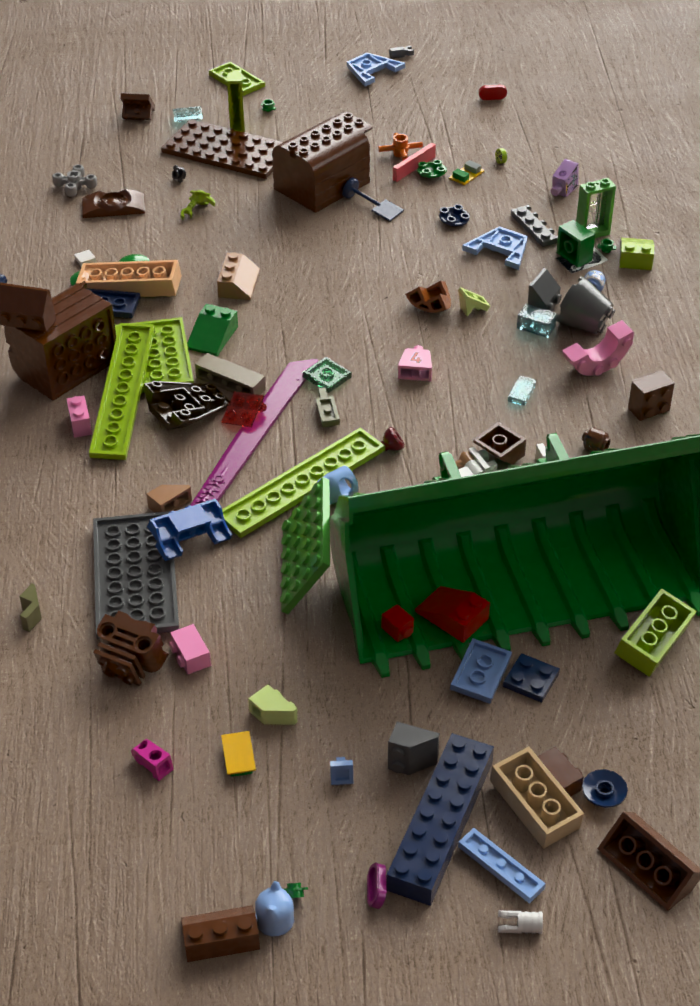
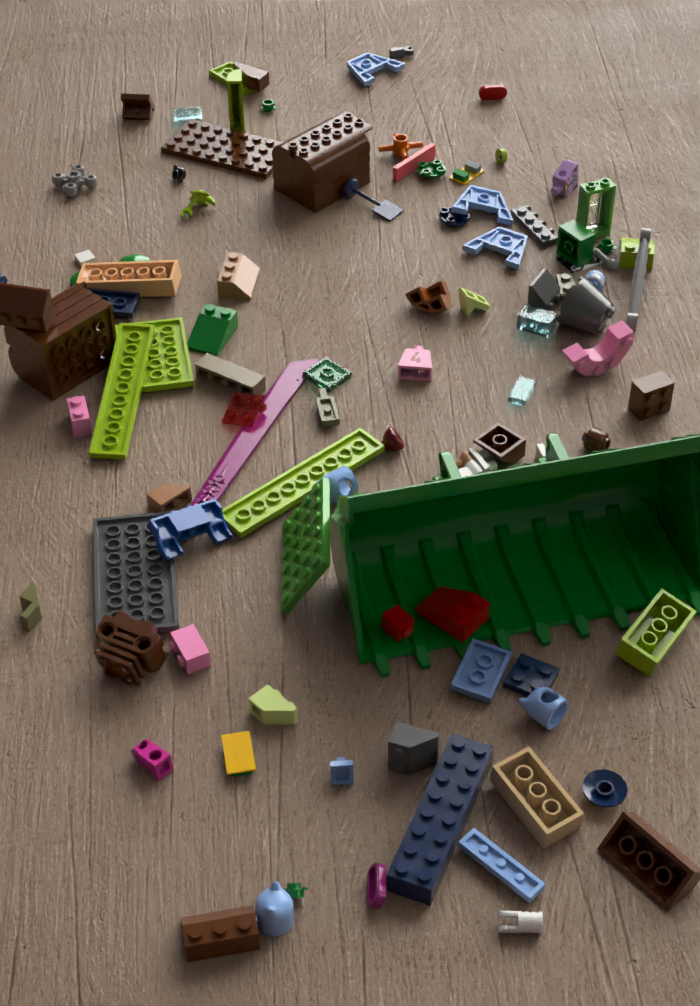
(113, 204): reddish brown slope -> none
(183, 403): dark brown wedge -> none
(252, 77): none -> reddish brown slope
(486, 200): none -> light blue wing
(545, 707): none -> light blue piece
(563, 771): reddish brown brick -> none
(565, 281): none -> hinge
(611, 264): none -> light grey bar
(638, 278): none -> light grey piece

